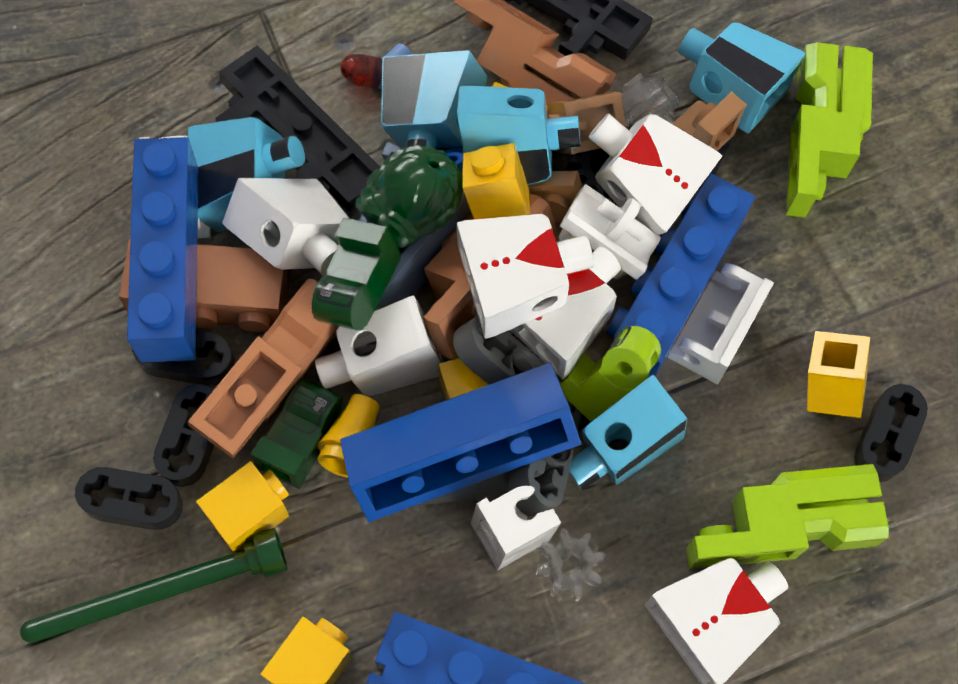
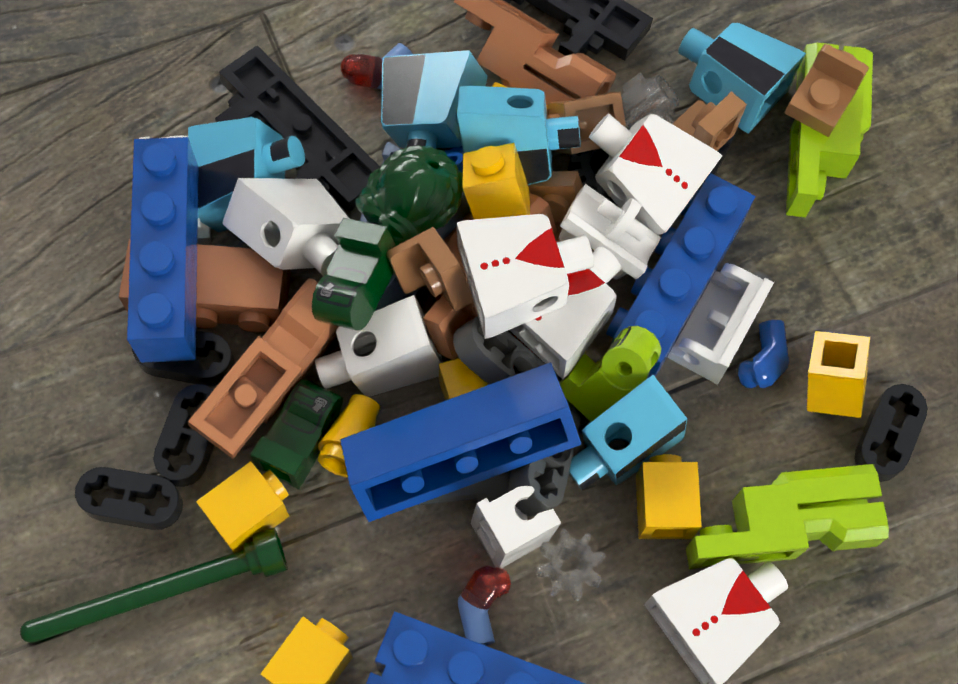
(430, 263): none -> medium nougat bracket
(477, 598): none -> arm
(668, 498): none -> yellow brick
(770, 361): none -> blue arm
(827, 89): none -> medium nougat bracket

